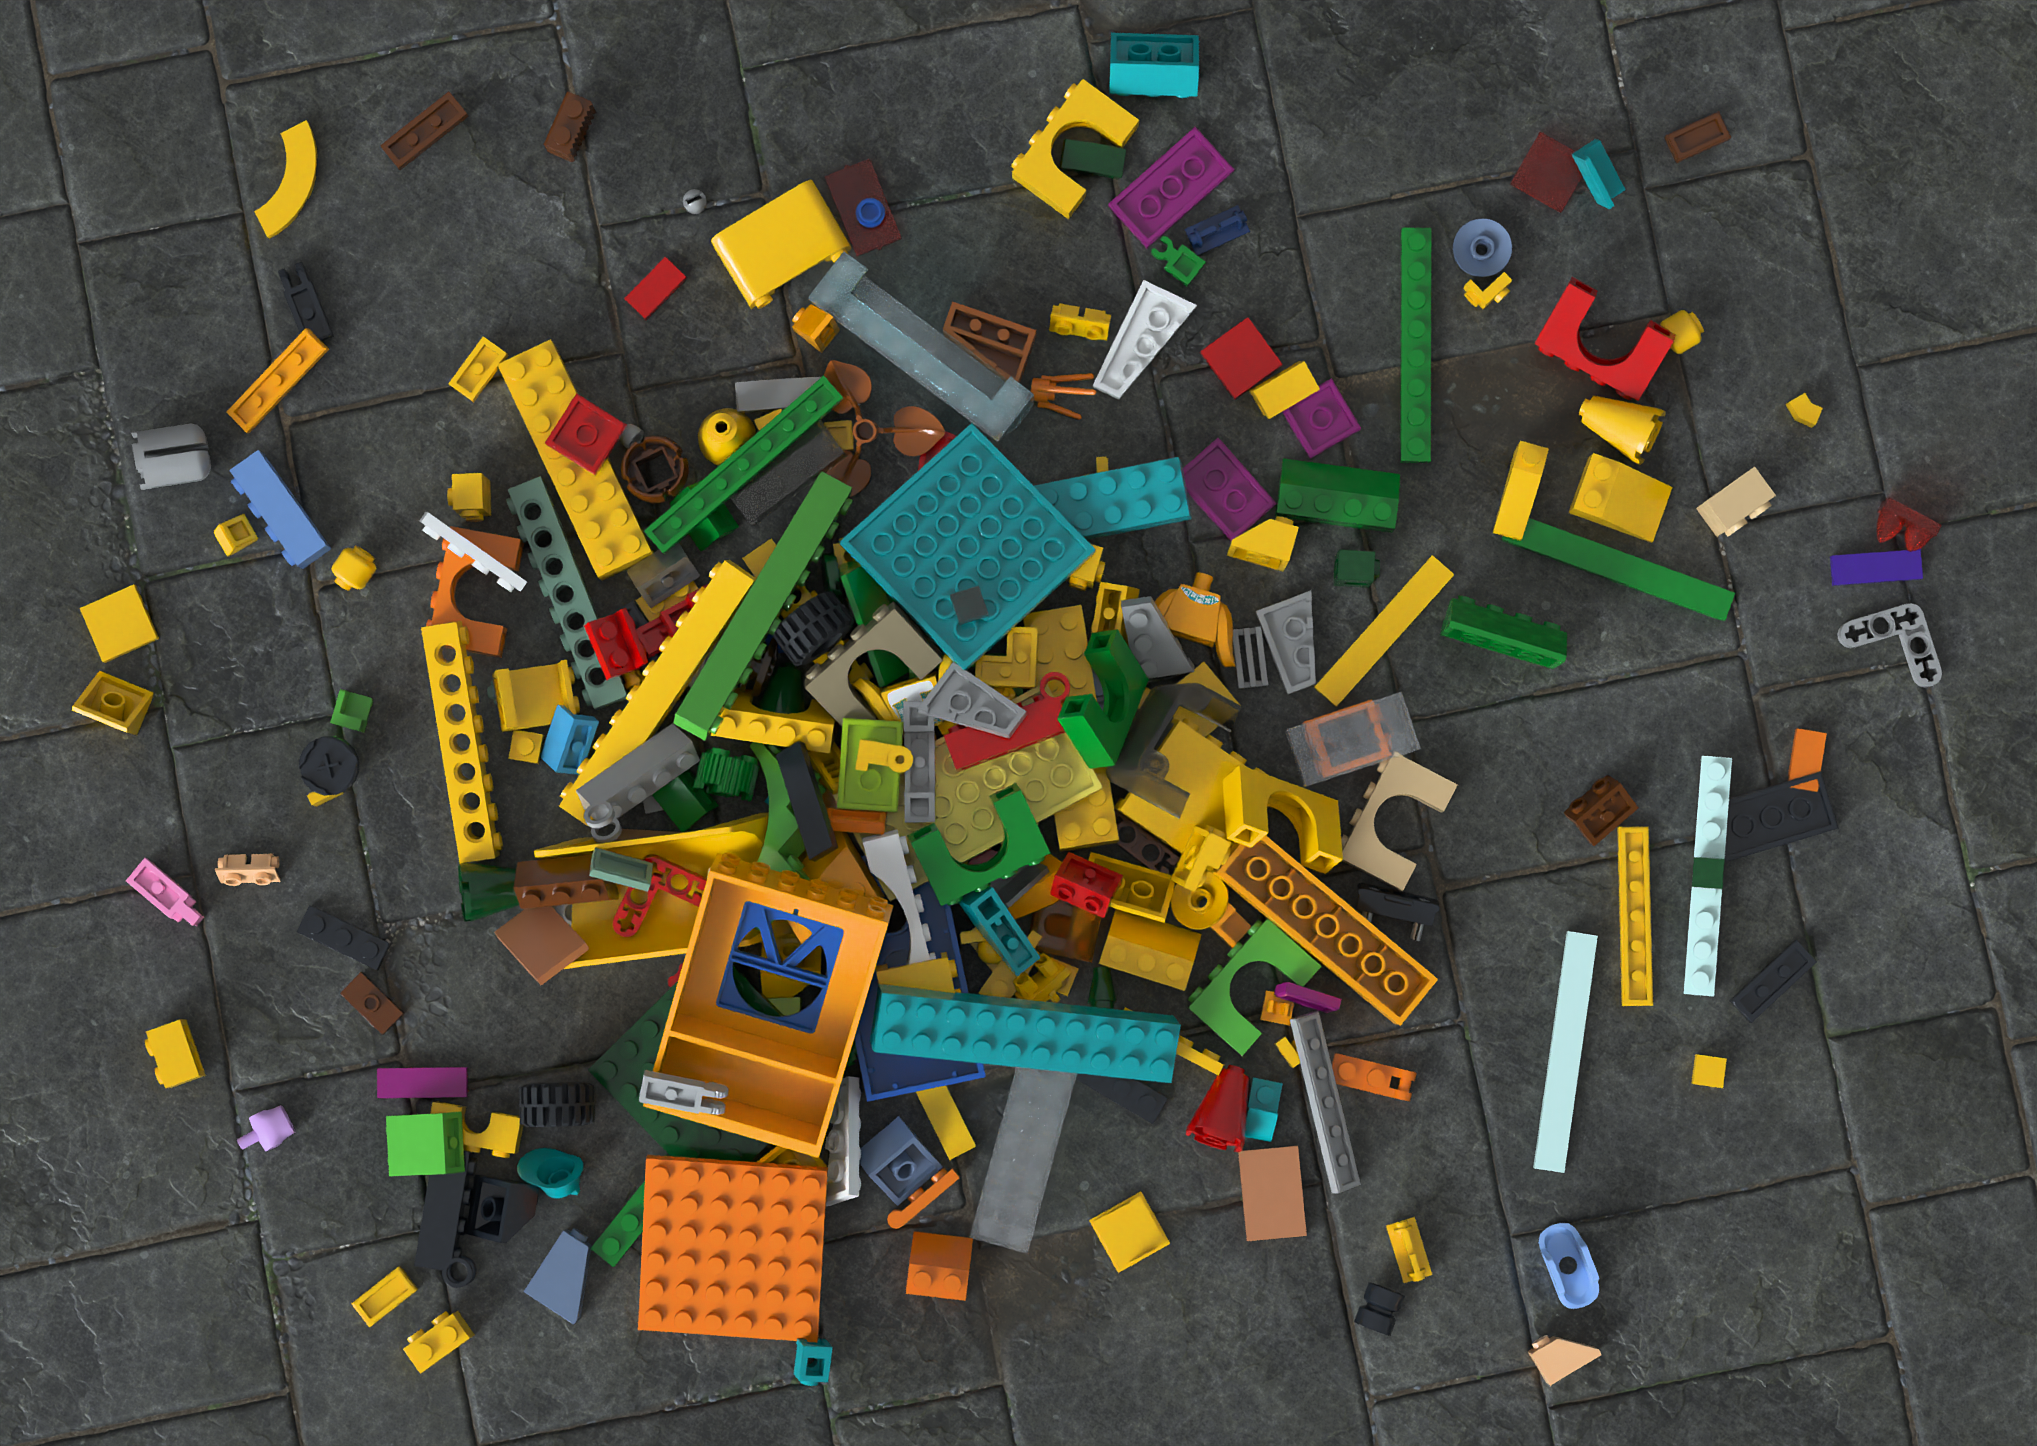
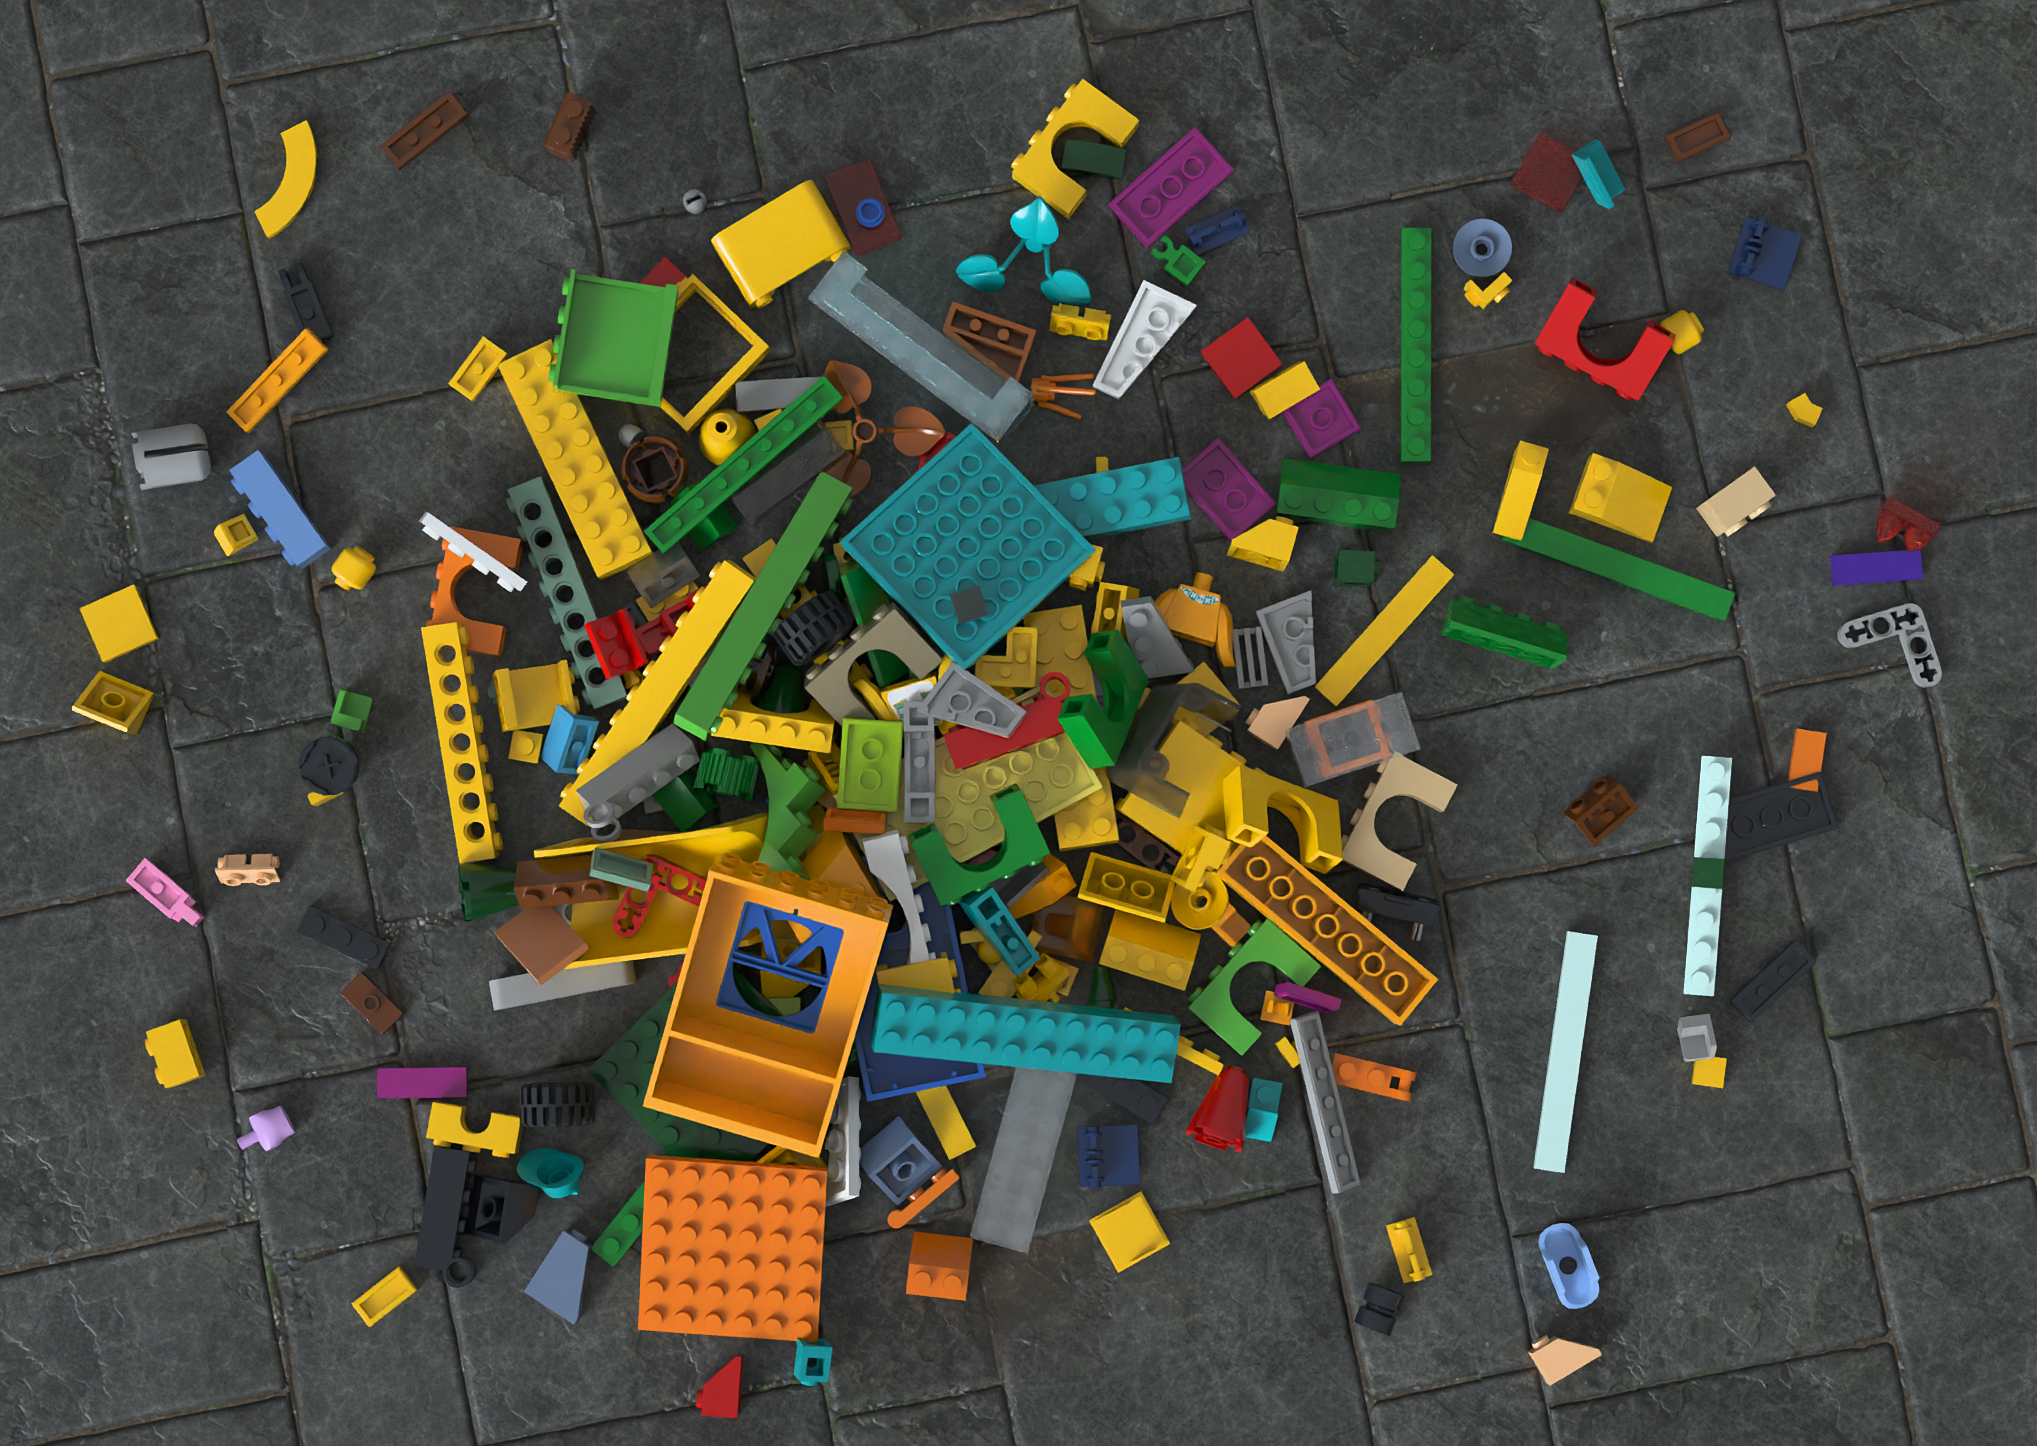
(425, 1144): bright green panel -> none
(439, 1341): yellow brick -> none
(470, 496): yellow brick -> none
(525, 990): none -> light grey beam
(586, 434): red tile -> none
(614, 339): none -> bright green panel
(682, 1093): light grey hinge -> none
(723, 1391): none -> red slope
(737, 373): none -> yellow window
(807, 801): black tile -> none
(815, 326): light orange slope -> none
(895, 756): yellow leg -> none
(1037, 230): none -> teal plant
(1085, 884): red bracket -> none
(1108, 1155): none -> dark blue hinge
(1154, 64): teal slope -> none
(1272, 1193): nougat tile -> none
(1274, 719): none -> light nougat slope
(1623, 424): yellow cone -> none
(1635, 916): yellow tile -> none
(1697, 1037): none -> light grey panel
(1764, 253): none -> dark blue hinge

